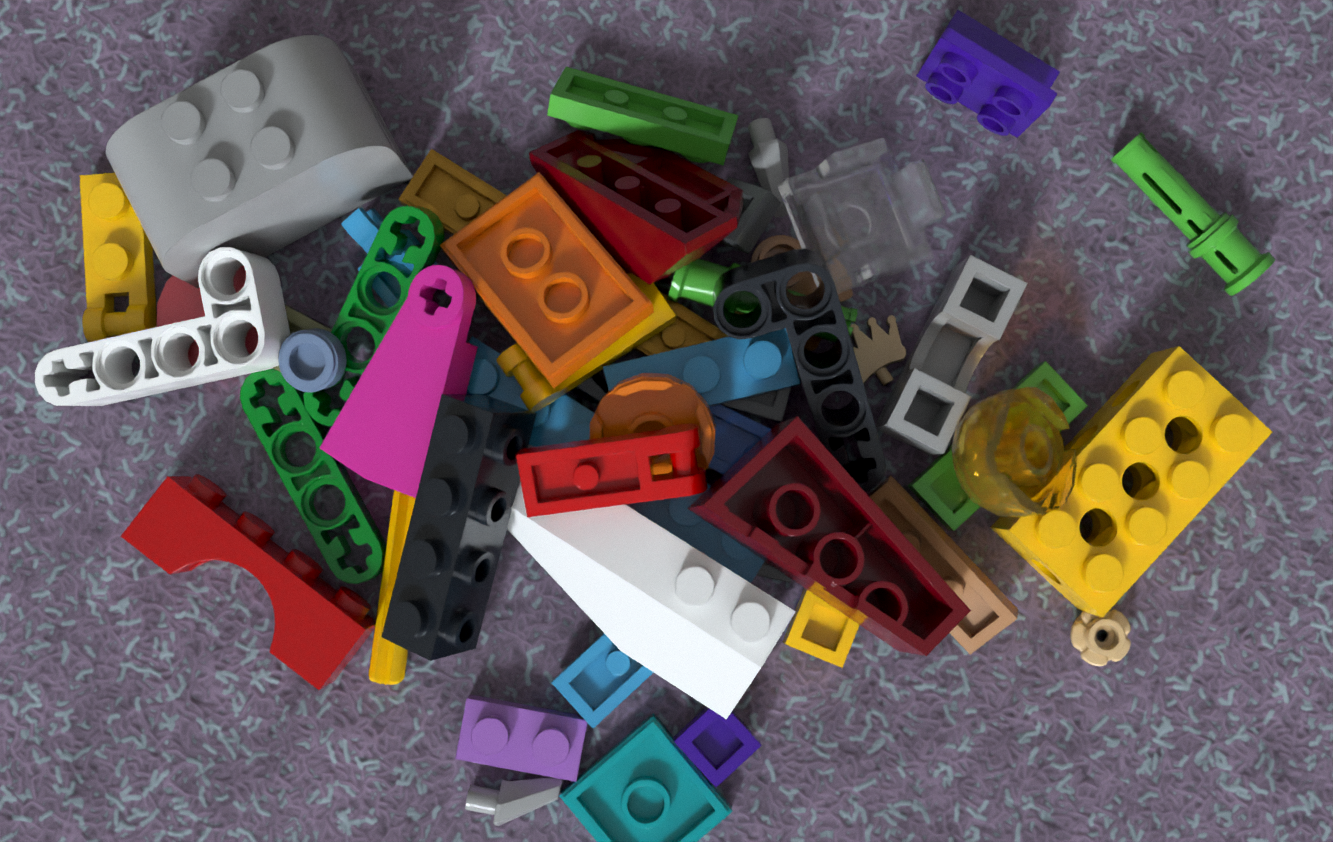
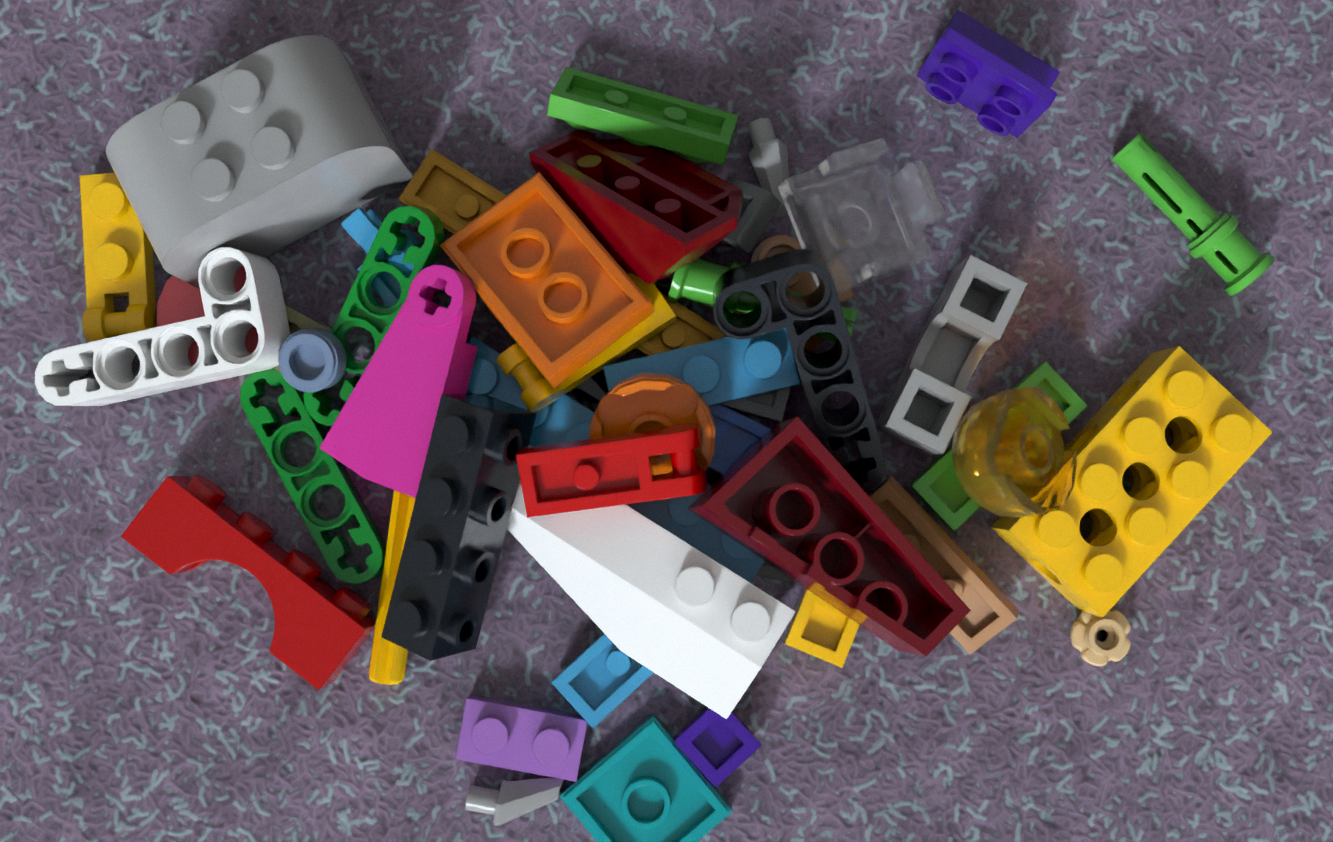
(879, 351): tan piece -> none

